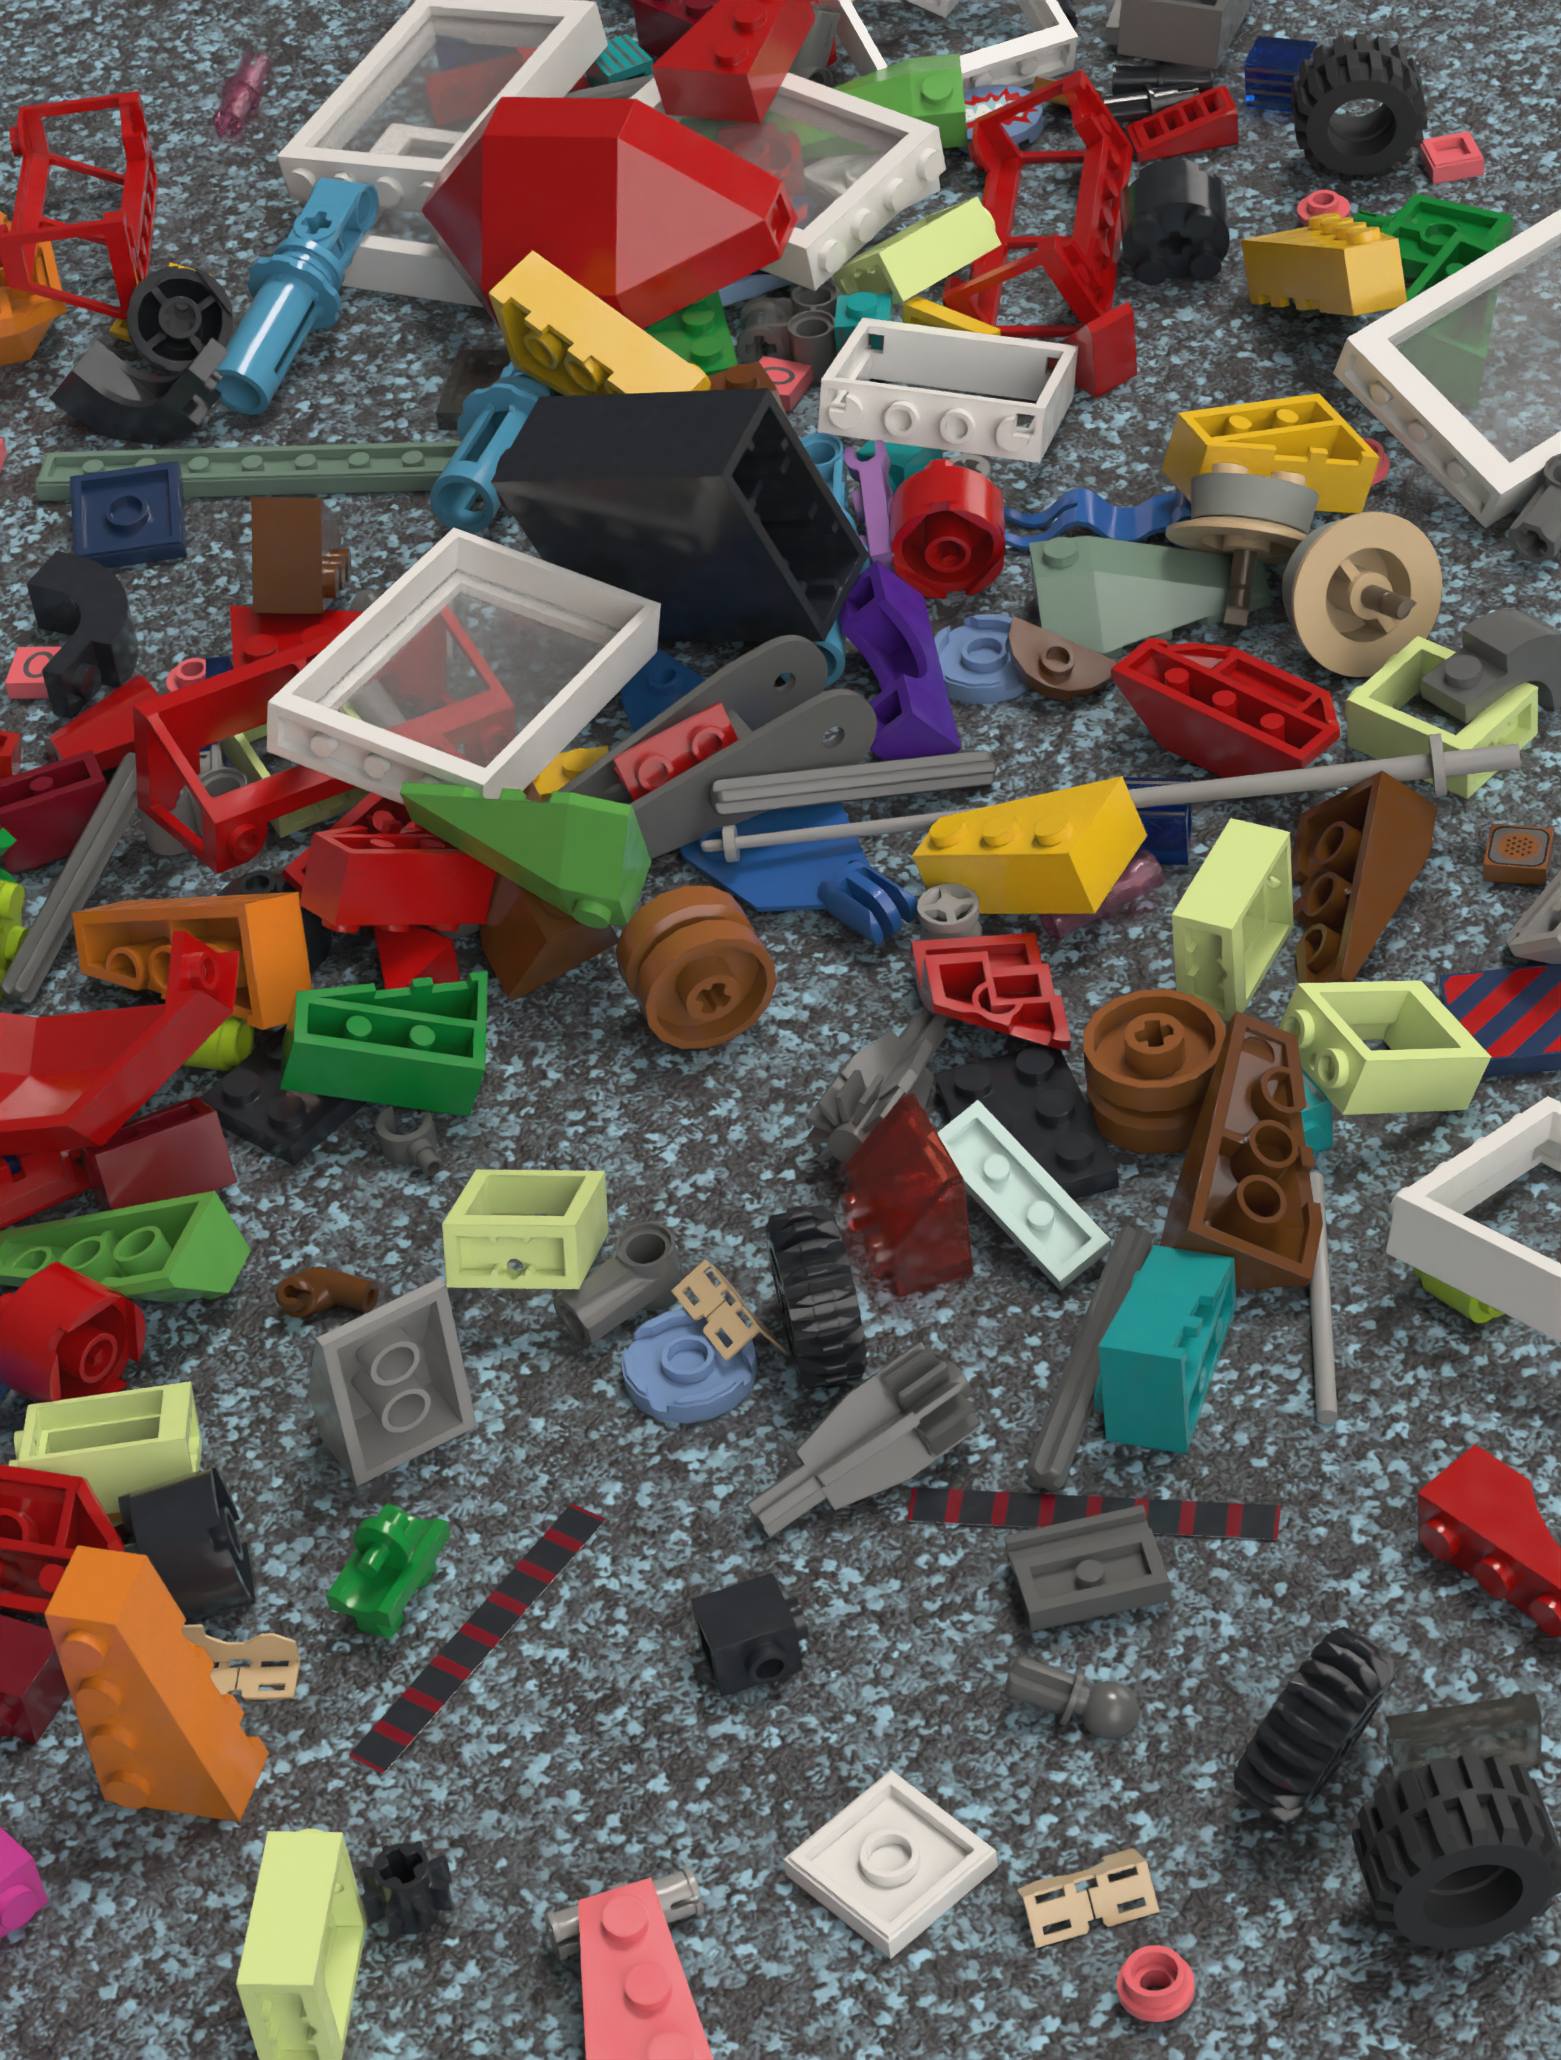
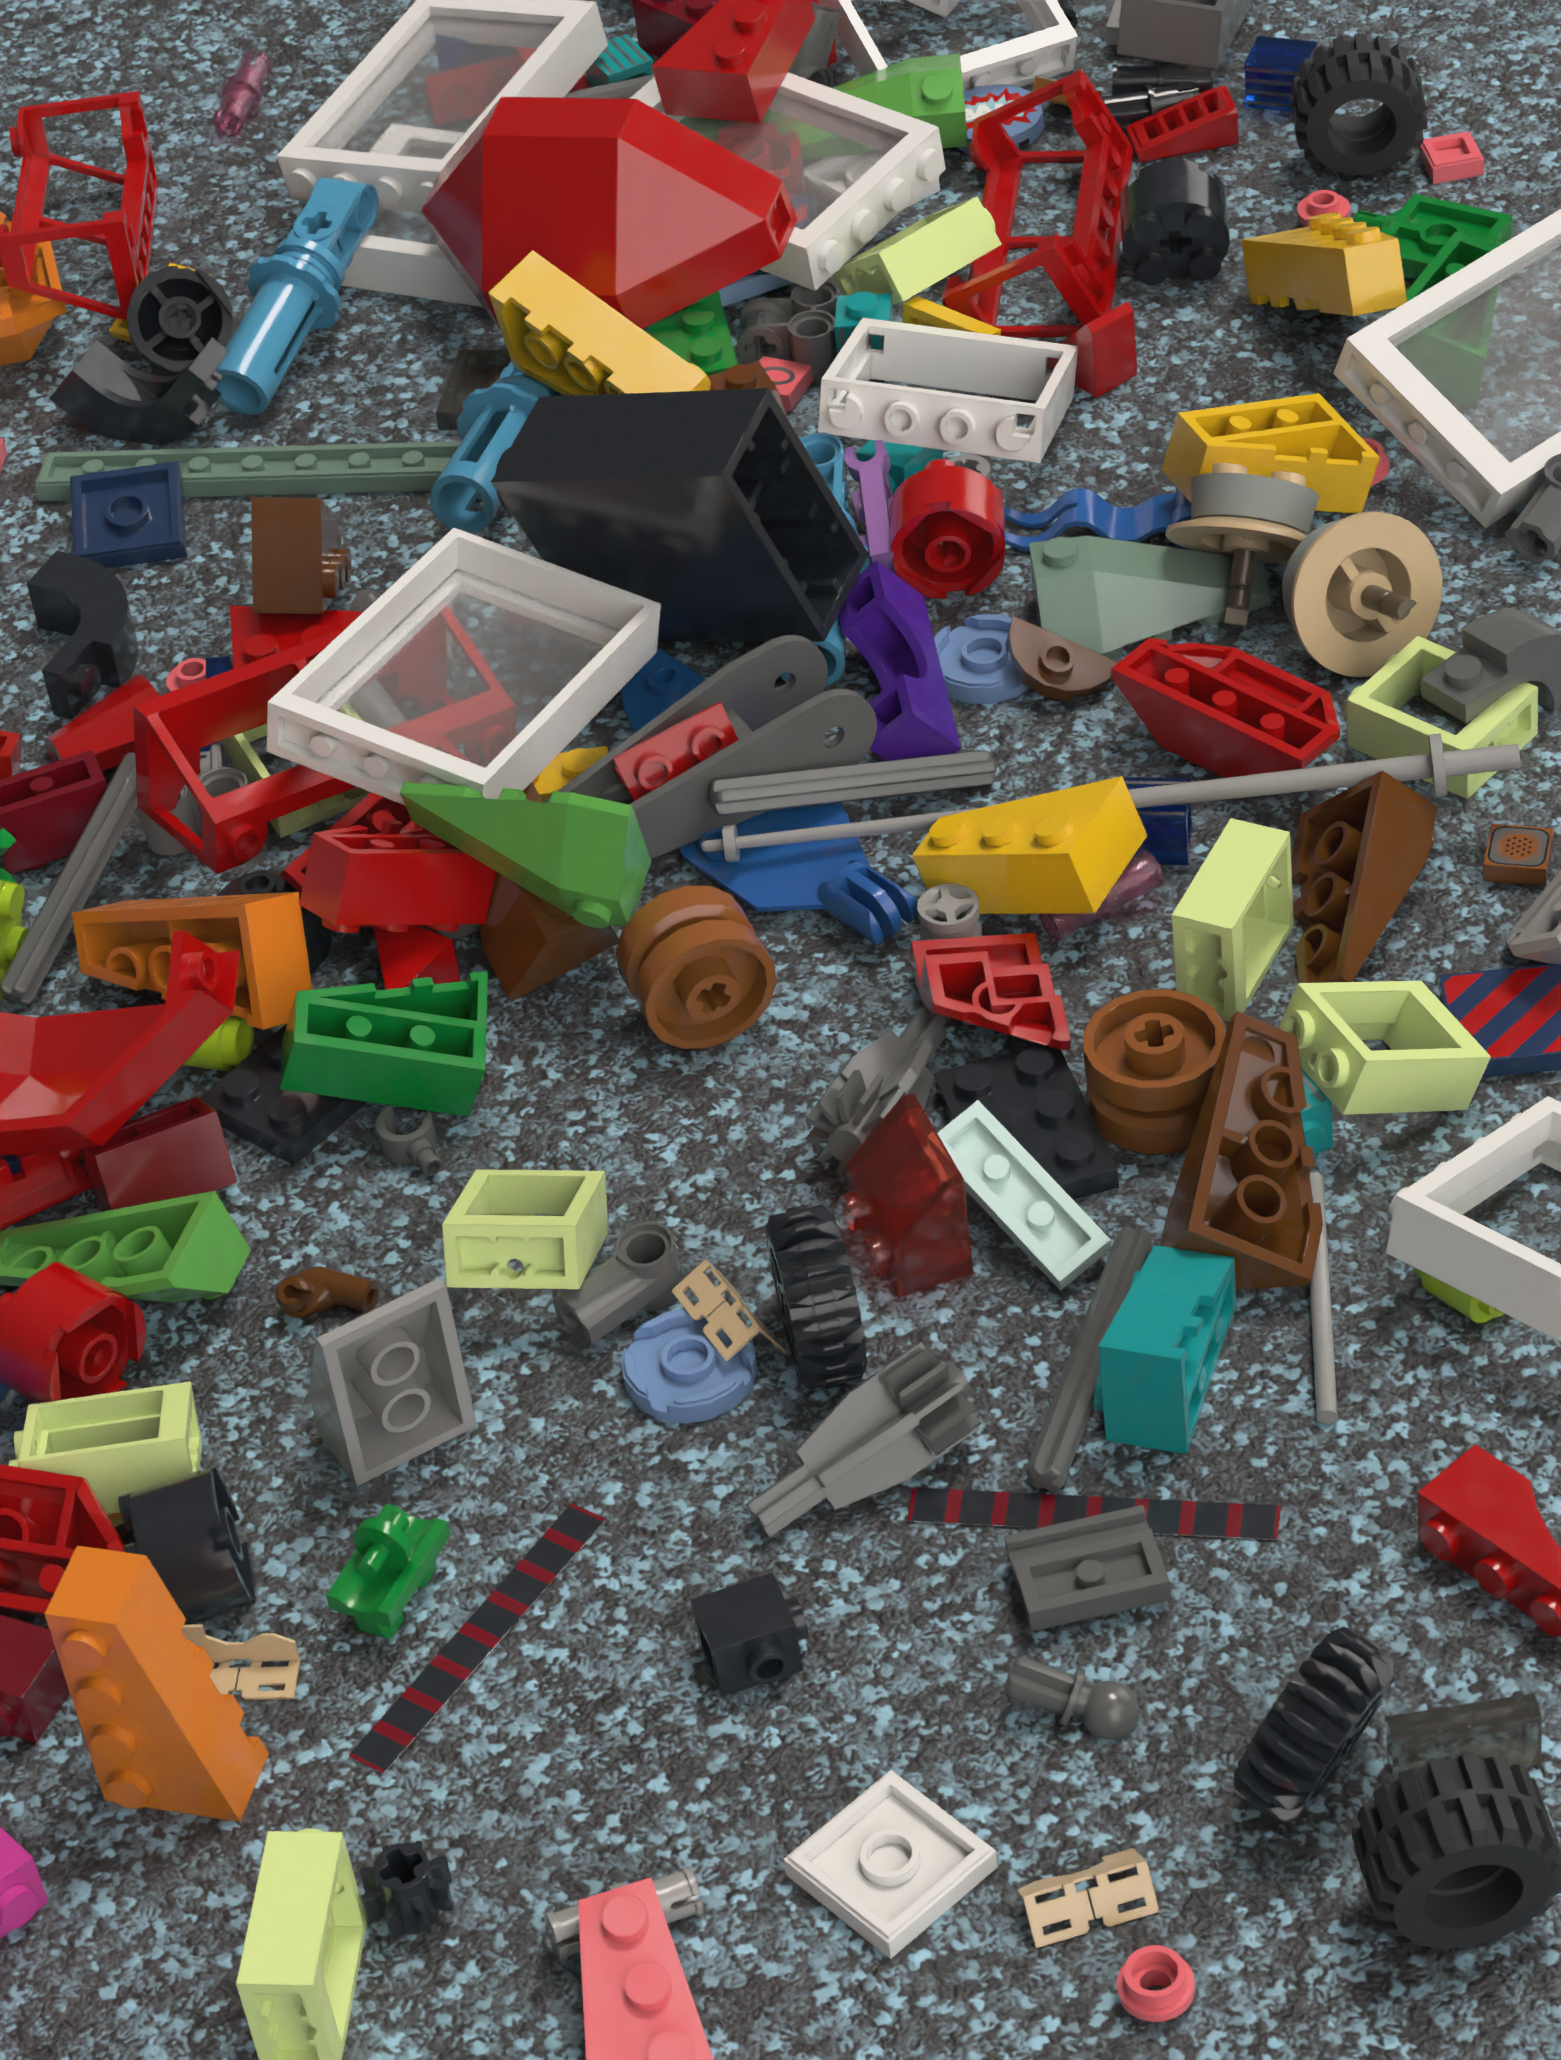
(25, 674): coral tile -> none

